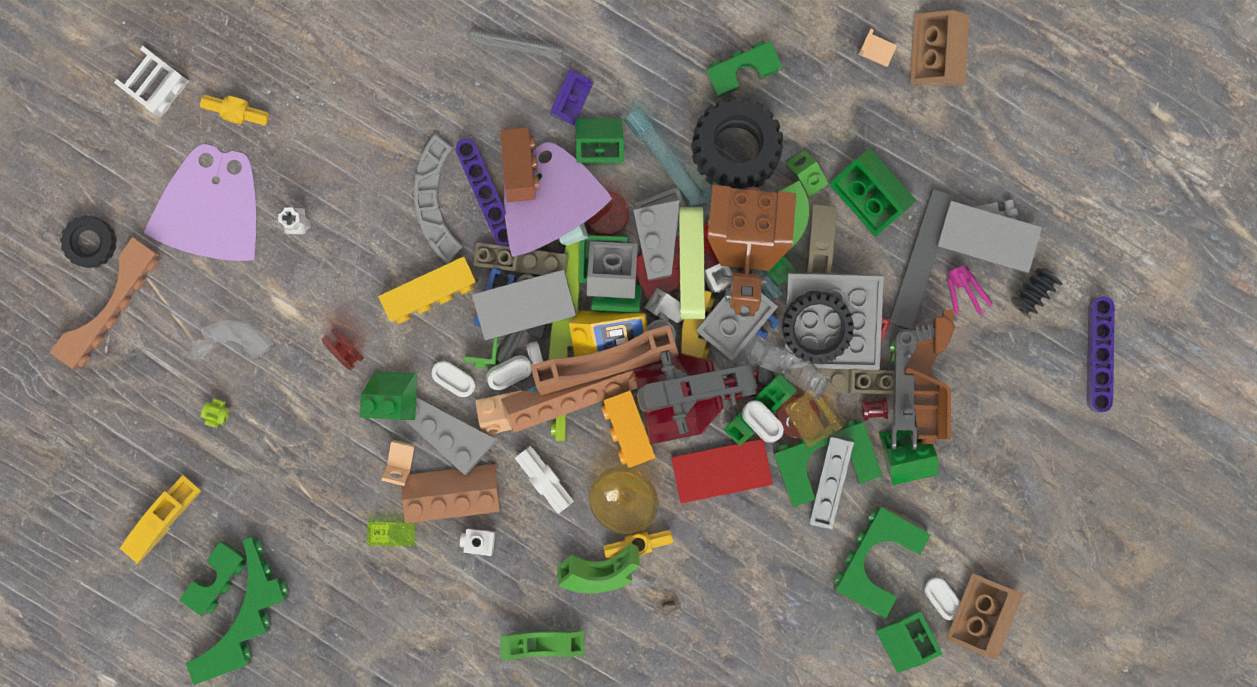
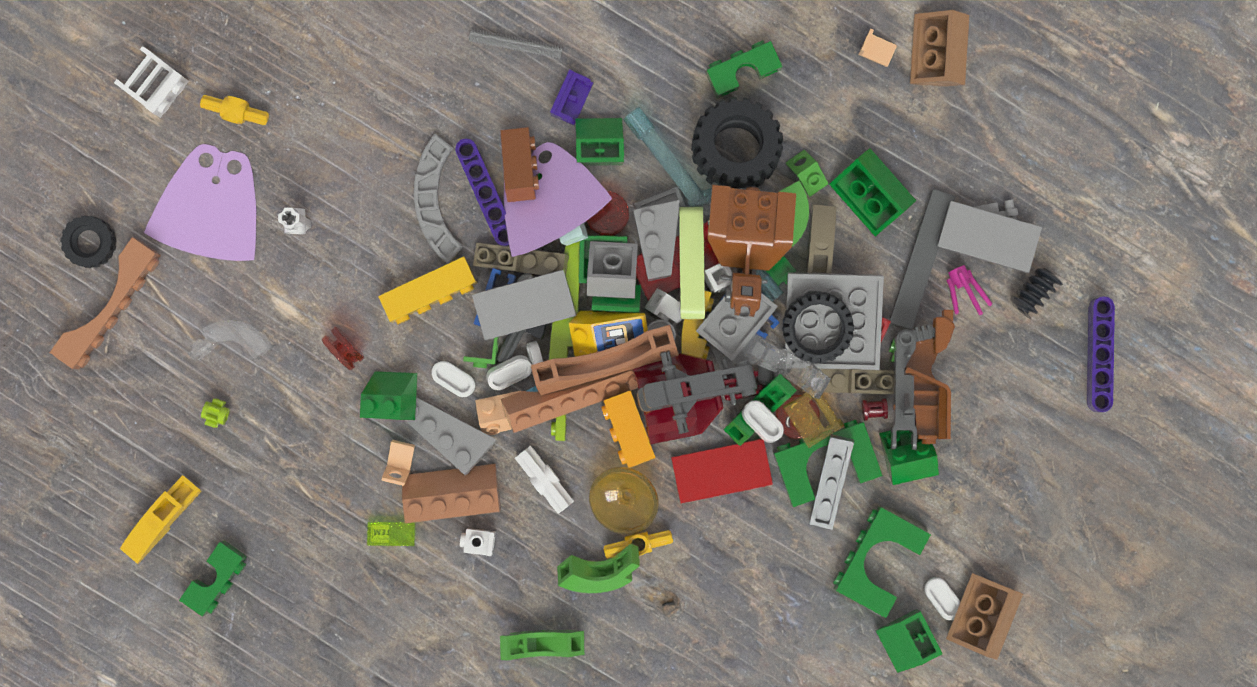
(251, 621): green arch -> none

